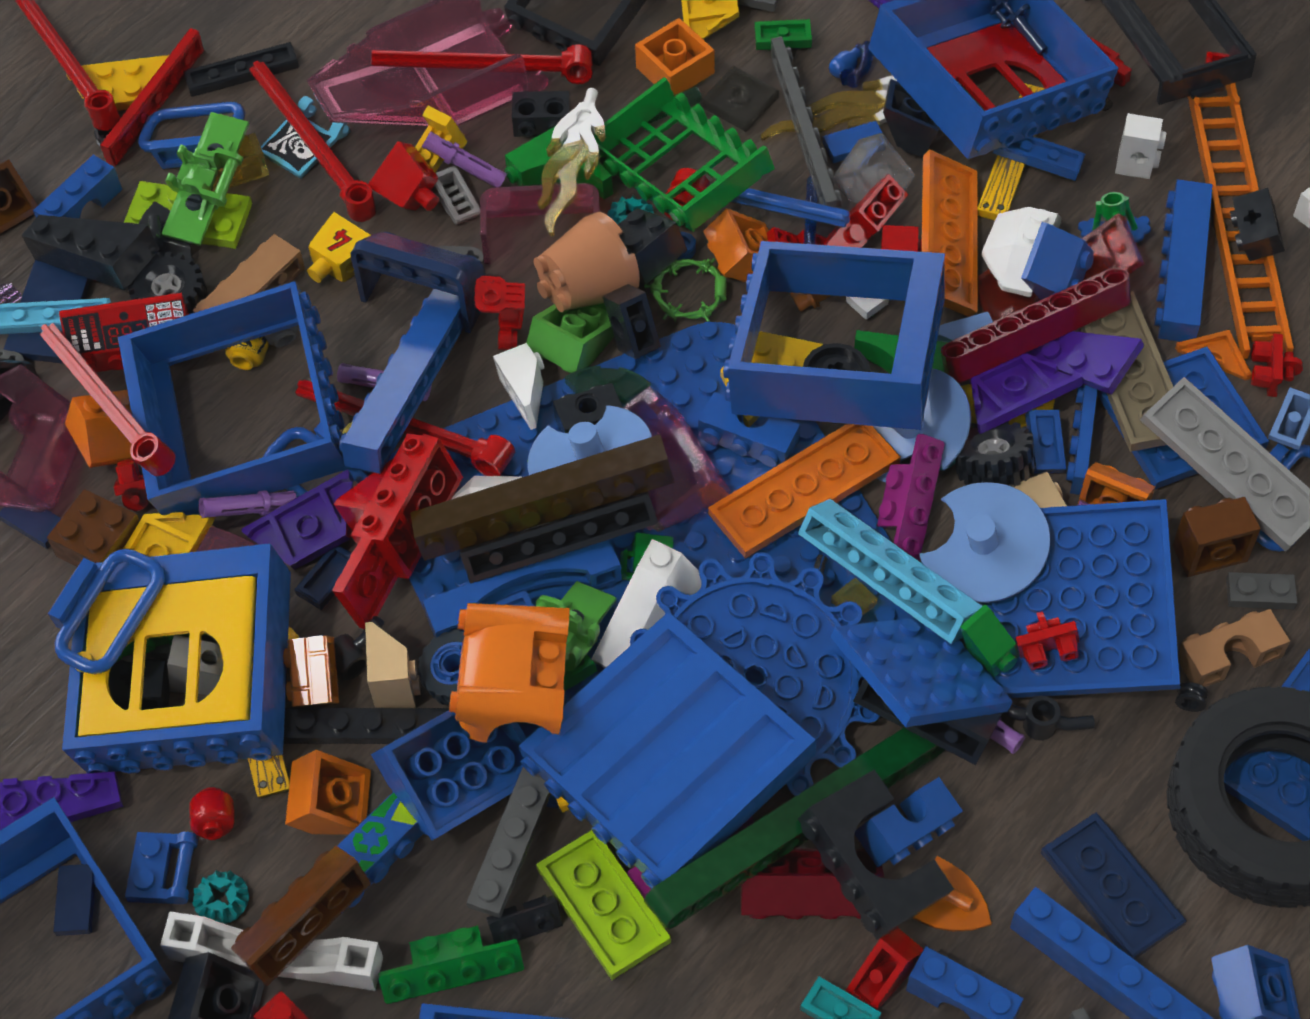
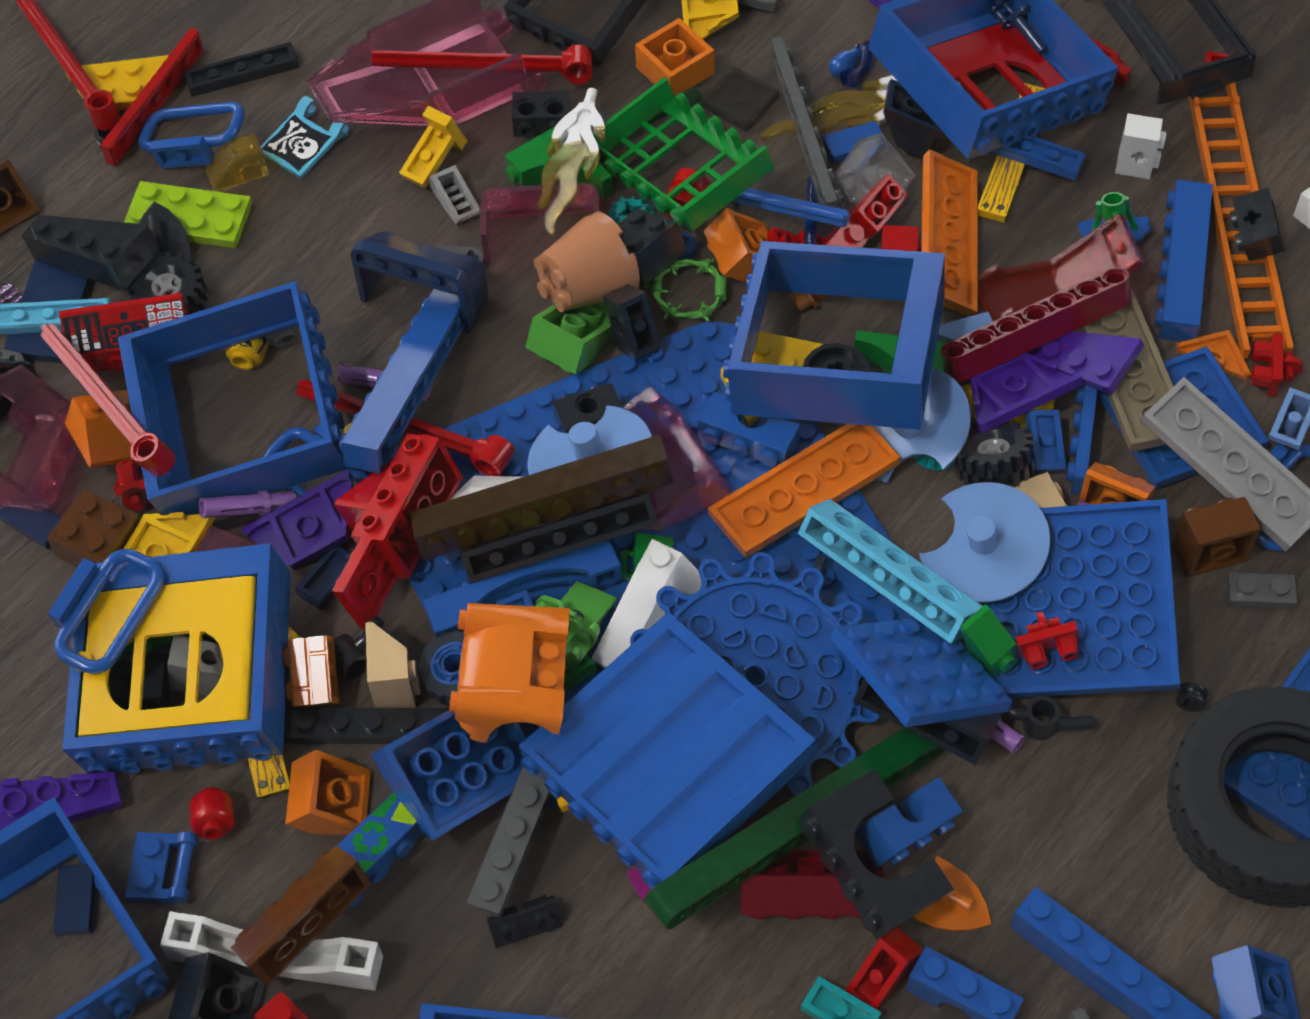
(90, 182): blue arch -> none
(195, 200): bright green piece -> none
(236, 896): teal gear -> none
(268, 267): medium nougat brick -> none
(332, 249): yellow torso -> none
(355, 193): red piece -> none
(406, 178): red torso -> none
(449, 962): green bracket -> none
(457, 156): medium lavender pin -> none
(508, 300): red piece -> none
(522, 379): white slope -> none
(603, 904): lime plate -> none
(626, 382): clear green tile -> none
(794, 33): green plate -> none
(857, 593): clear yellow tile -> none
(866, 306): white plate -> none
(910, 495): magenta bracket -> none
(1011, 245): white wedge -> none
(1056, 261): blue slope -> none
(1113, 886): dark blue tile -> none
(1254, 635): medium nougat arch -> none

